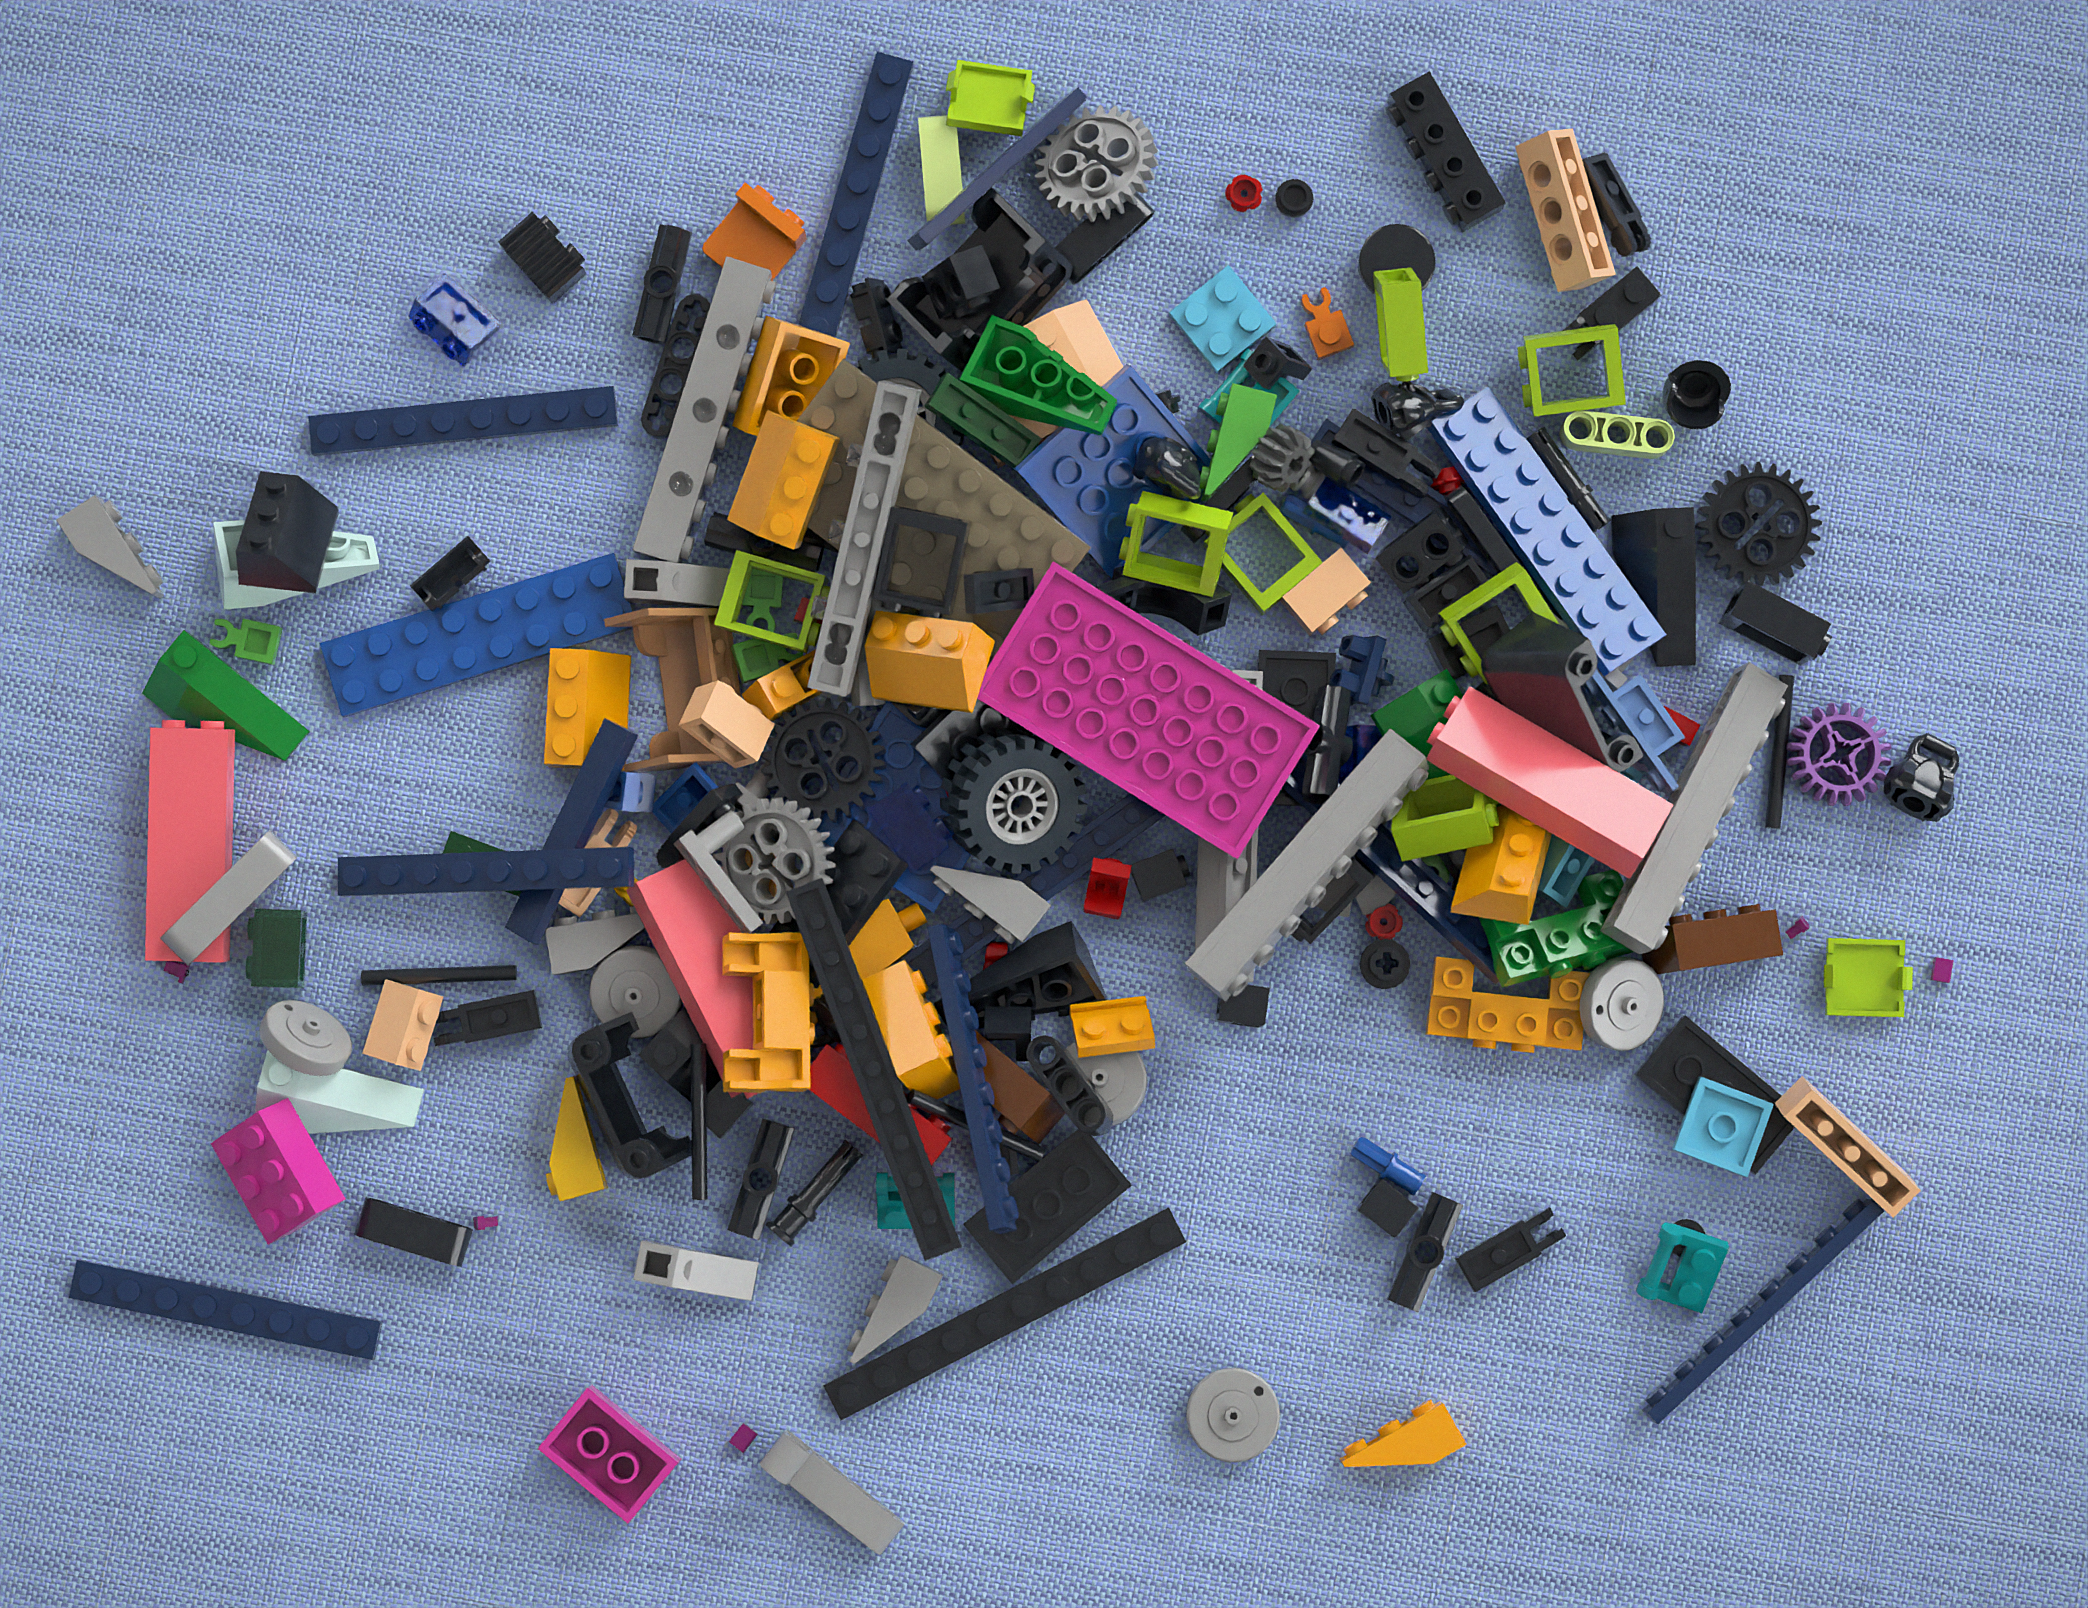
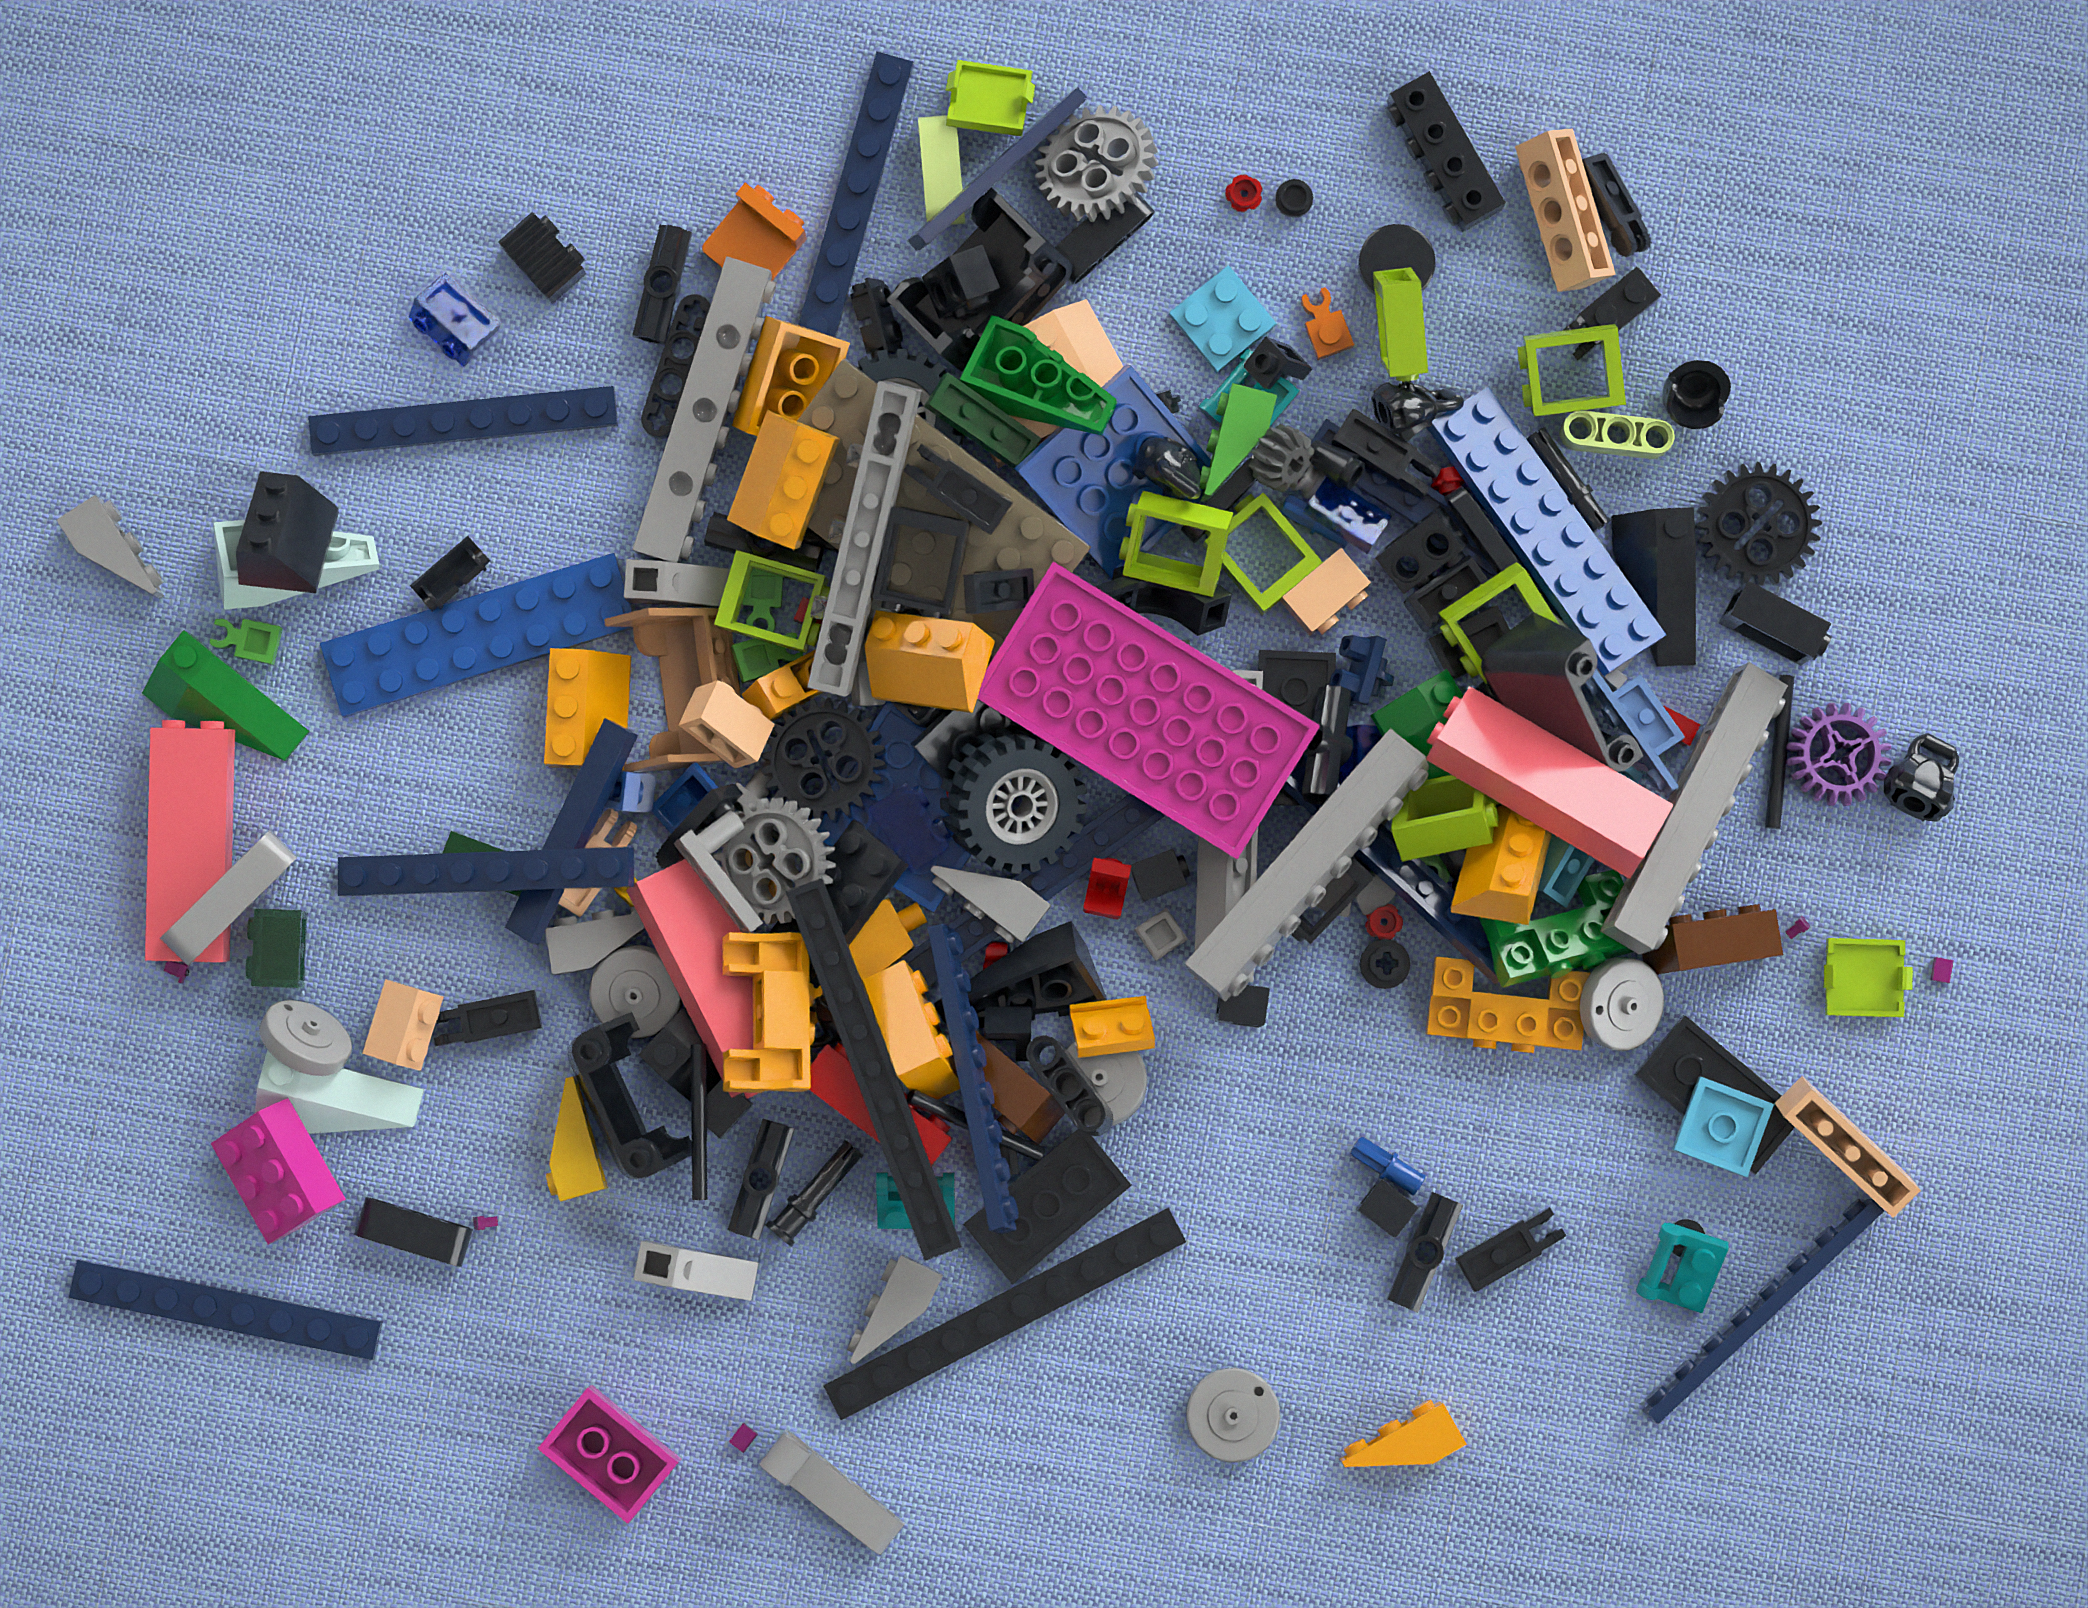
(440, 975): black bar -> none
(961, 491): none -> black hinge
(1160, 934): none -> light grey tile

